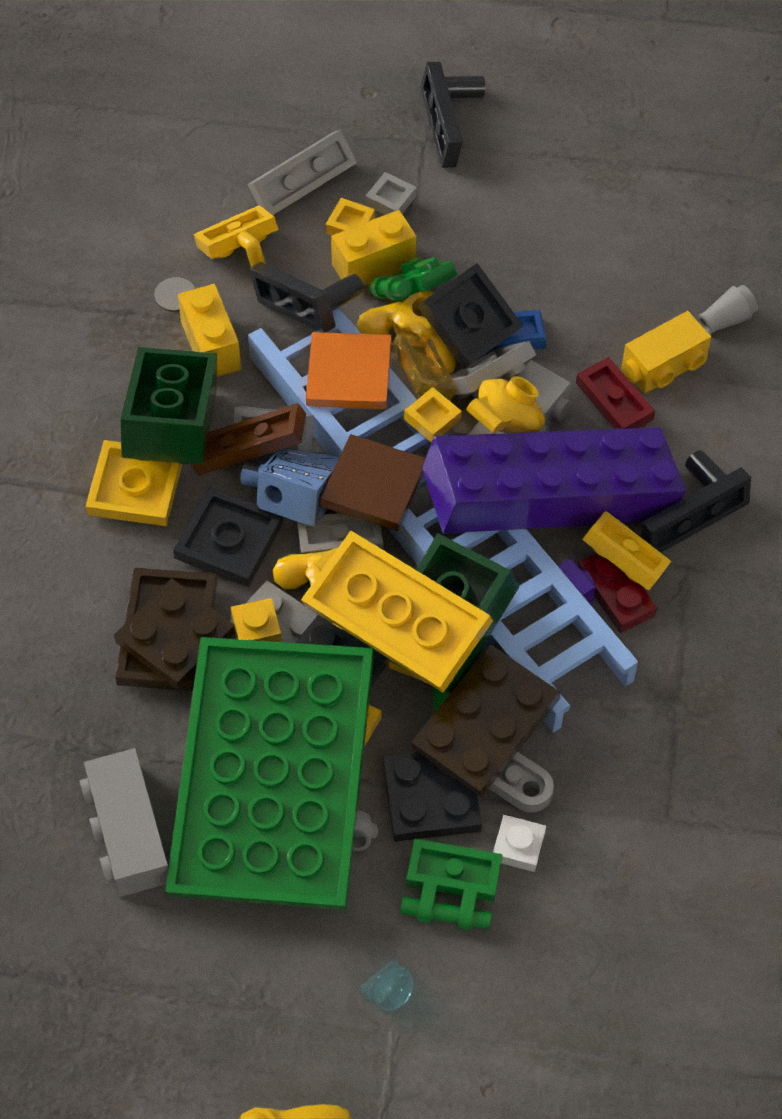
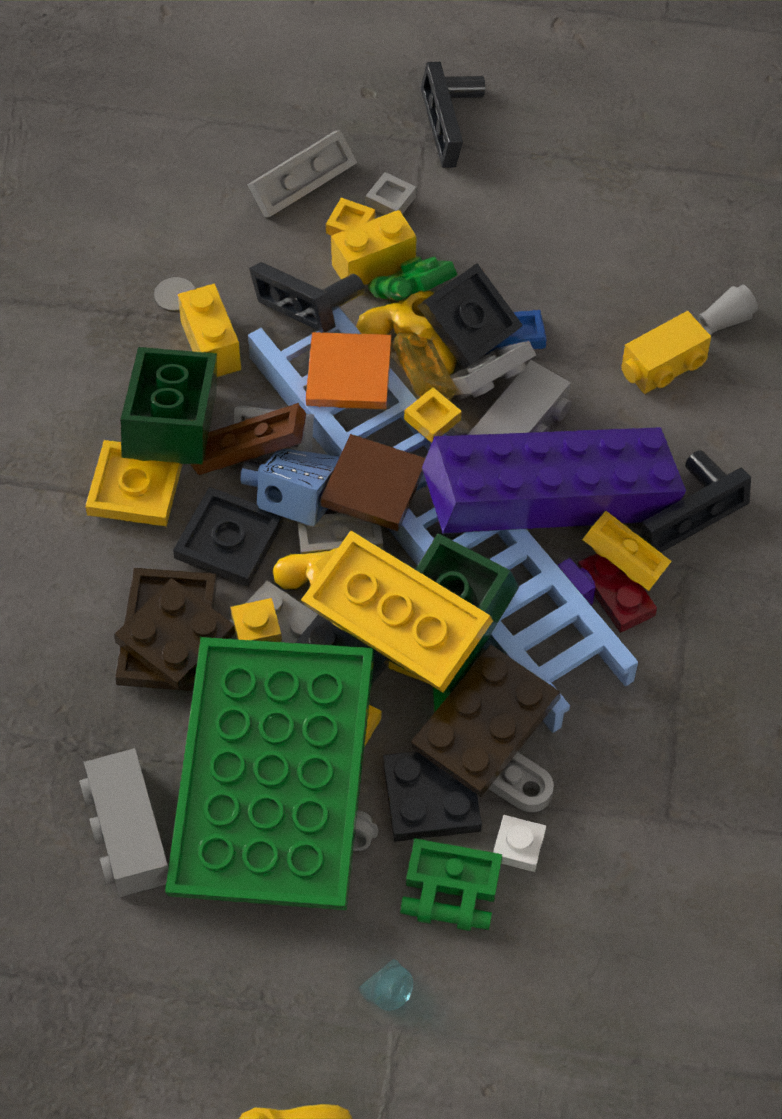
(240, 230): yellow plate -> none
(508, 406): yellow animal -> none
(615, 396): dark red plate -> none

